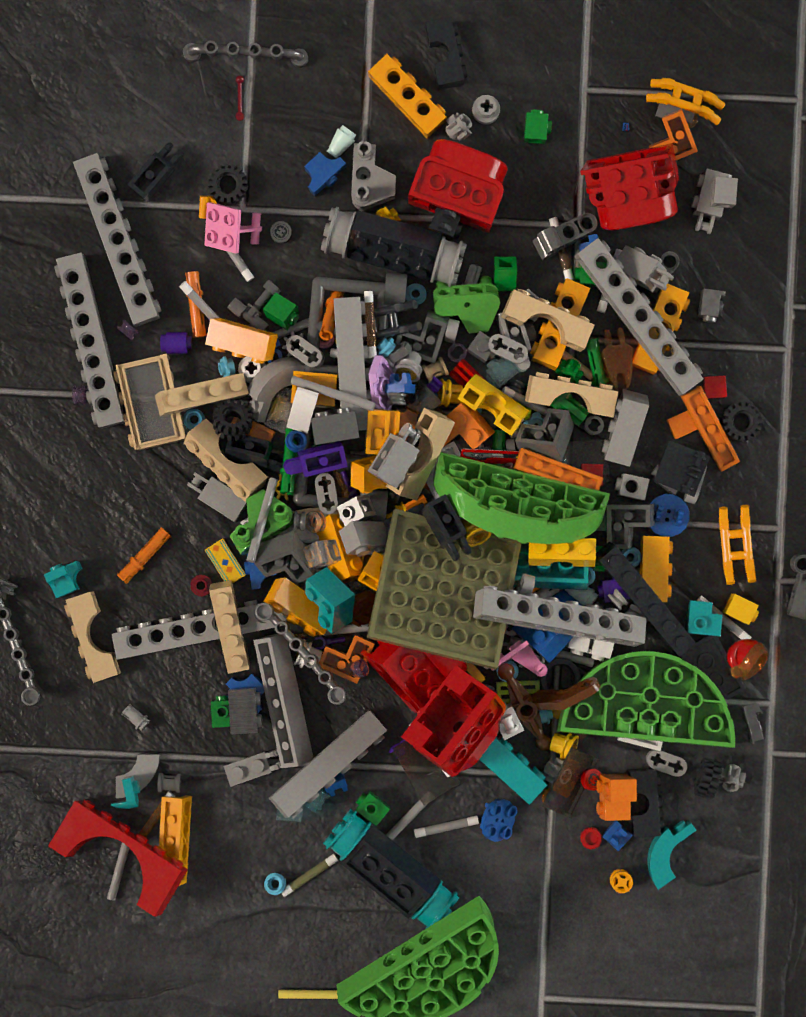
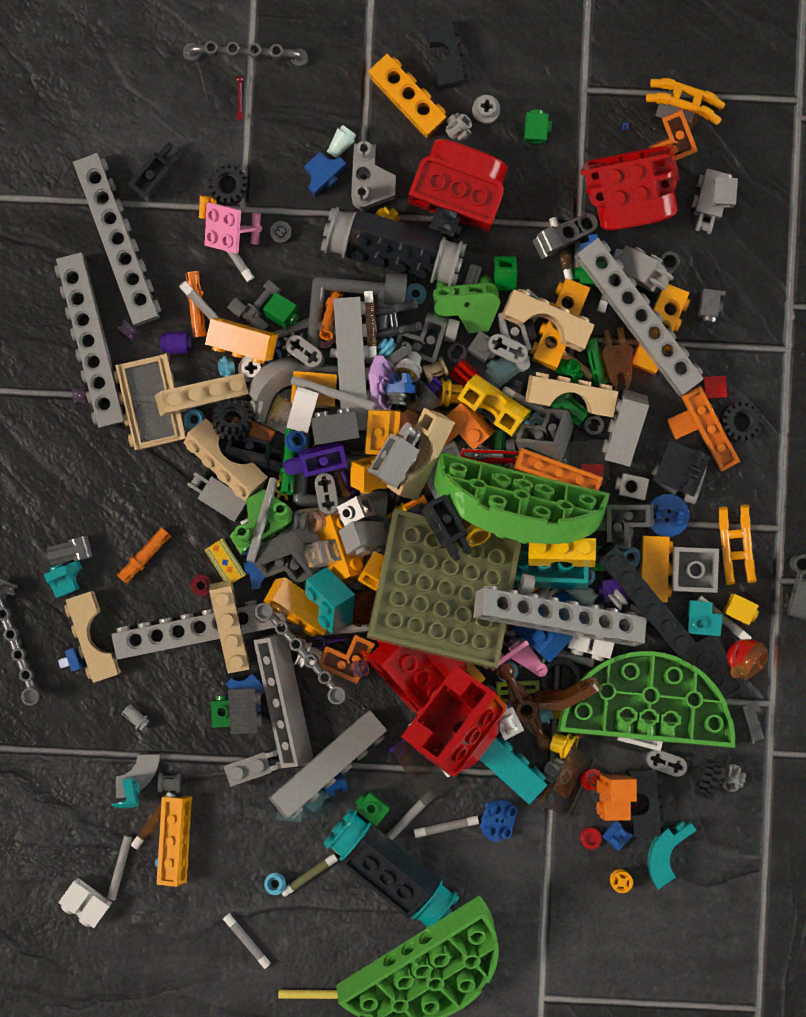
(73, 659): none -> blue tile
(75, 550): none -> dark grey piece
(84, 902): none -> white piece
(159, 871): red arch -> none
(246, 940): none -> light grey bar
(694, 569): none -> light grey brick

